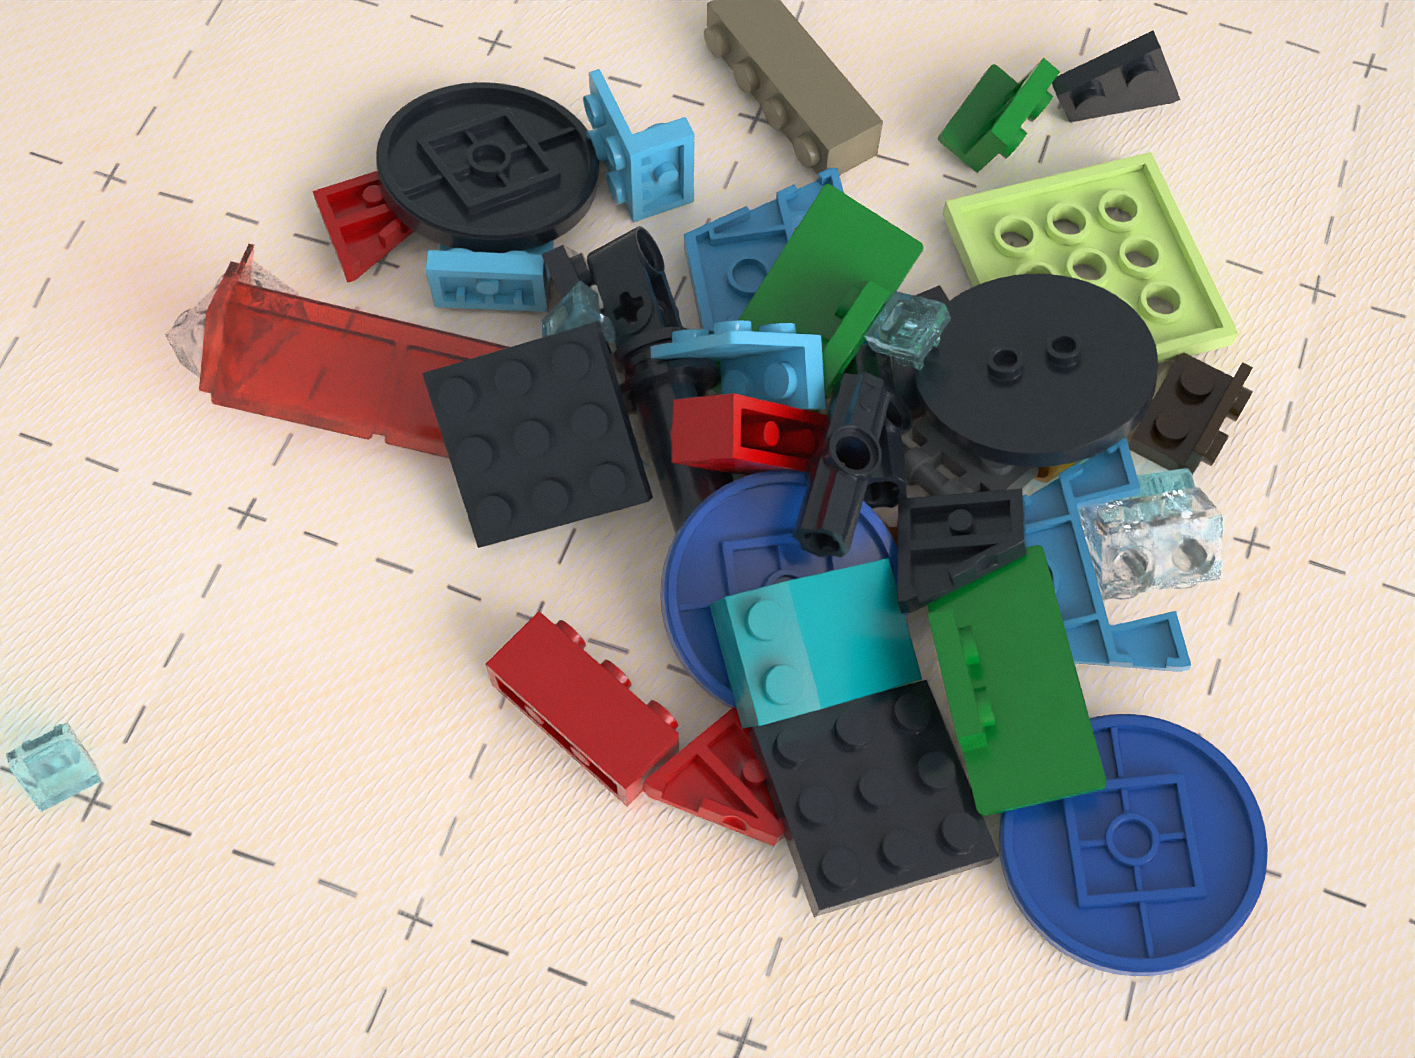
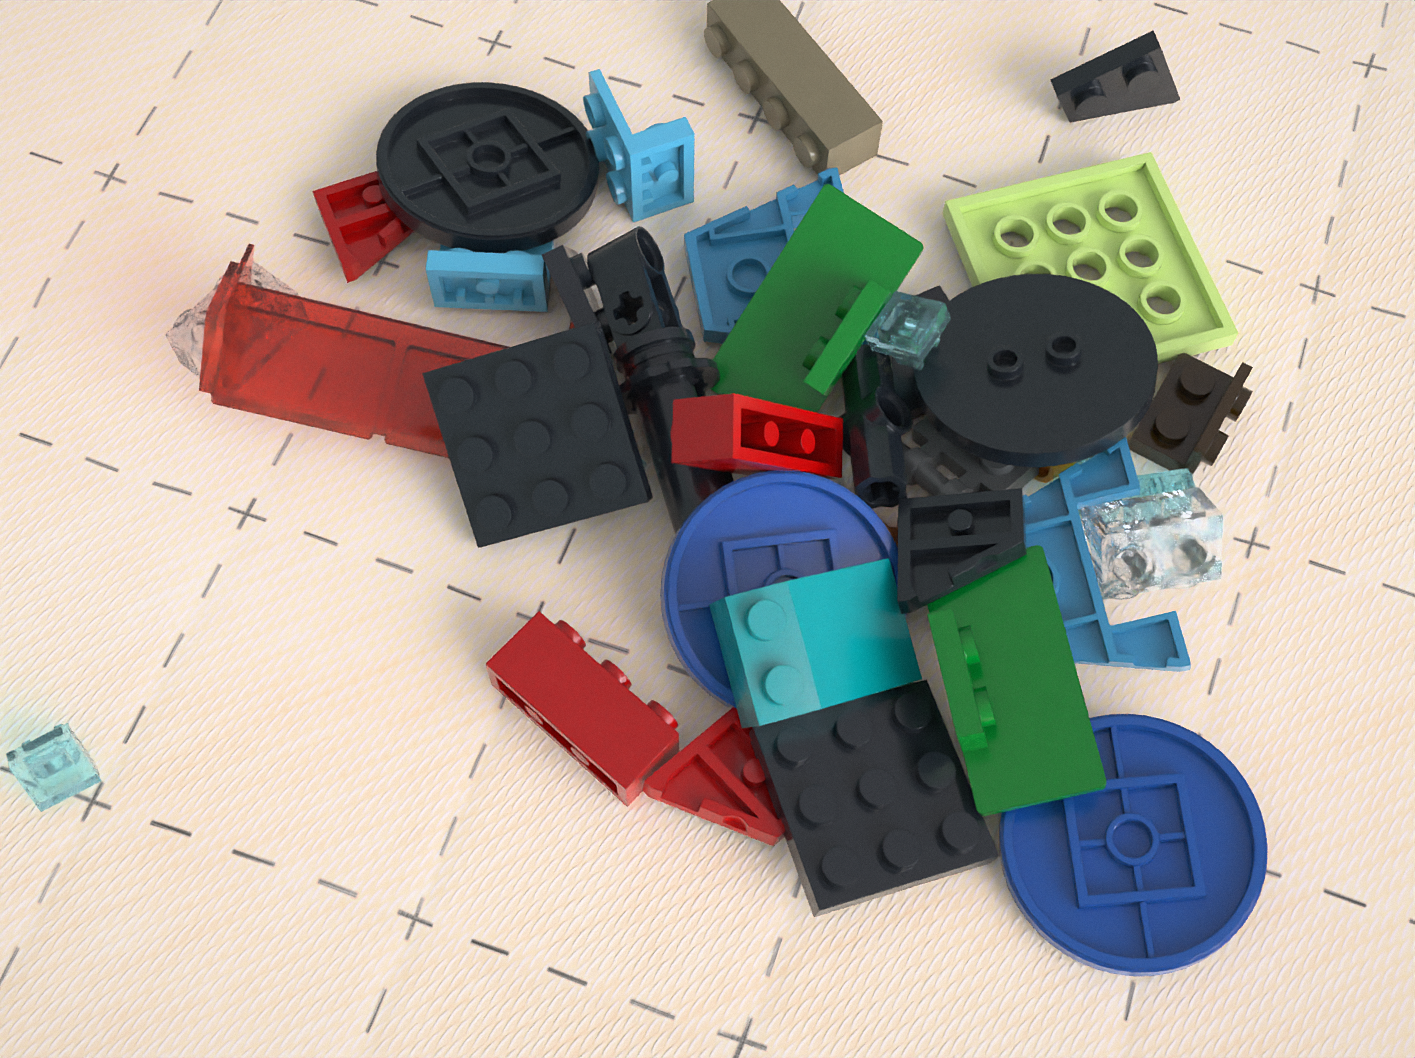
(577, 309): clear light blue tile -> none
(761, 364): medium azure bracket -> none
(838, 490): black piece -> none
(995, 111): green bracket -> none

